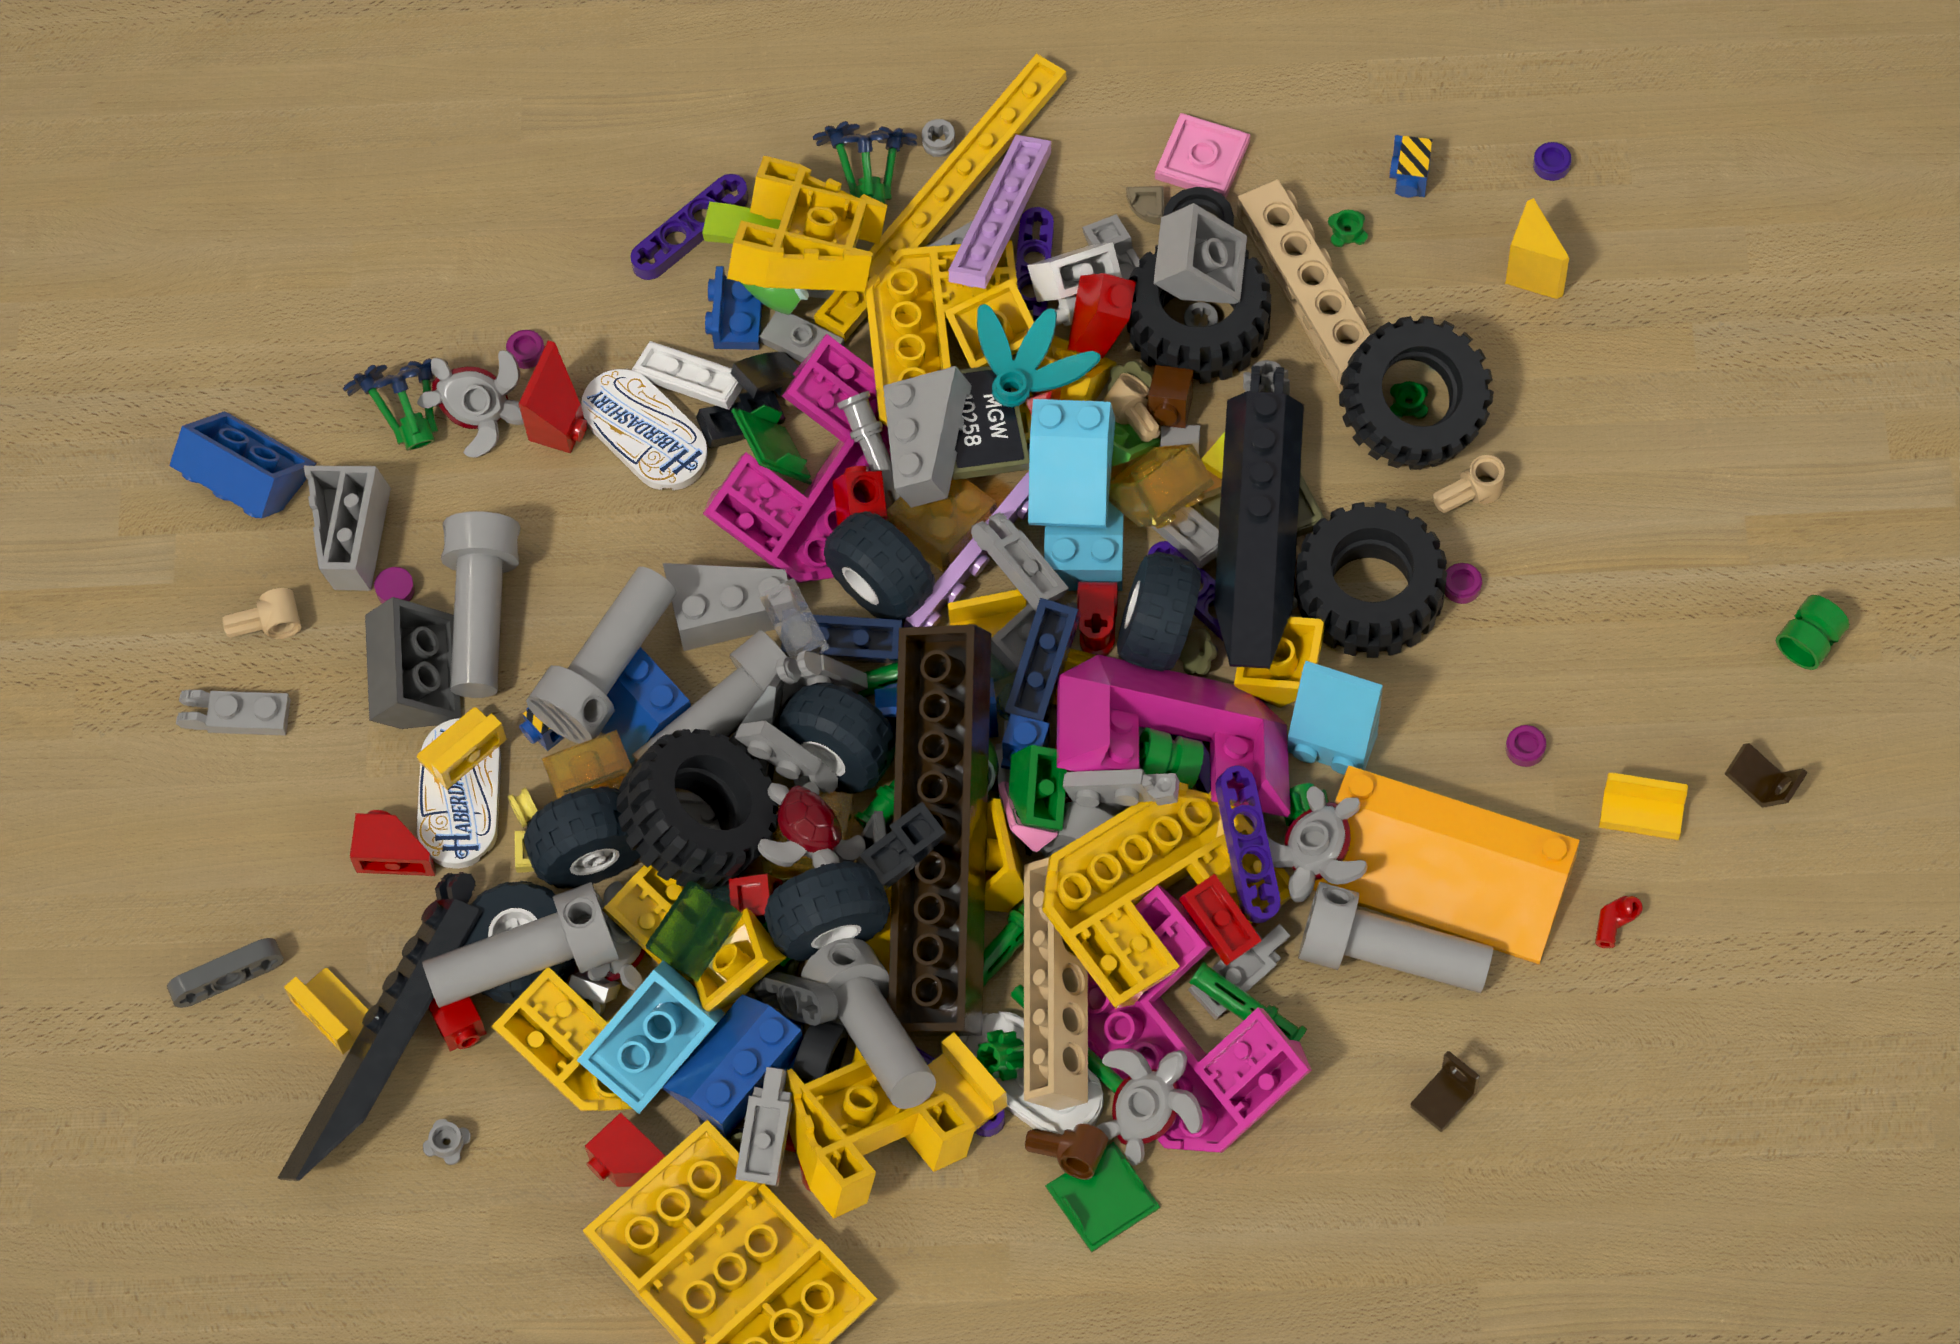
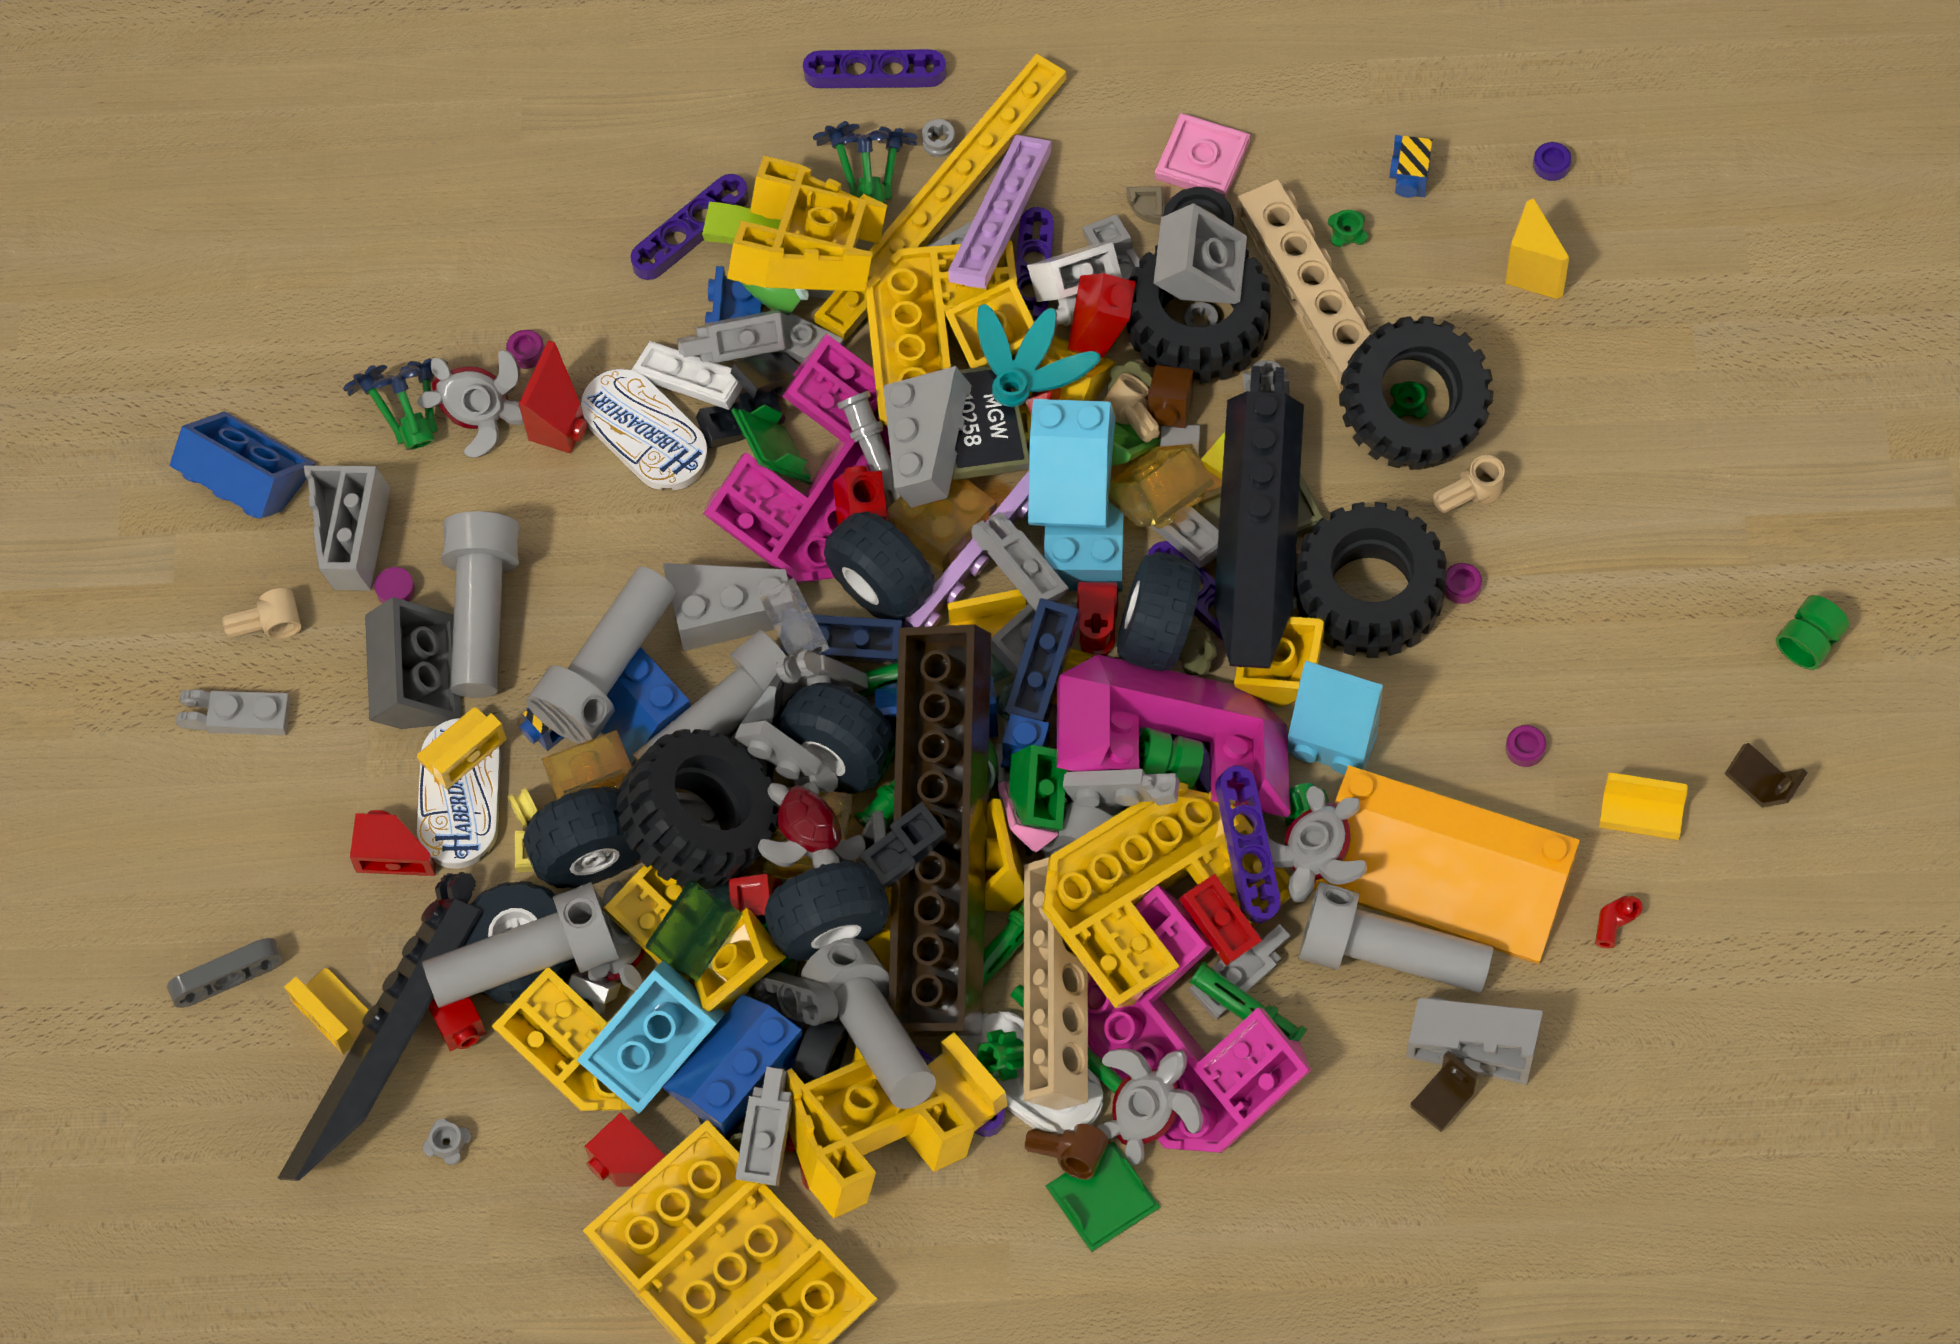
(735, 338): none -> light grey hinge
(874, 62): none -> dark purple beam
(1484, 1037): none -> light grey wedge

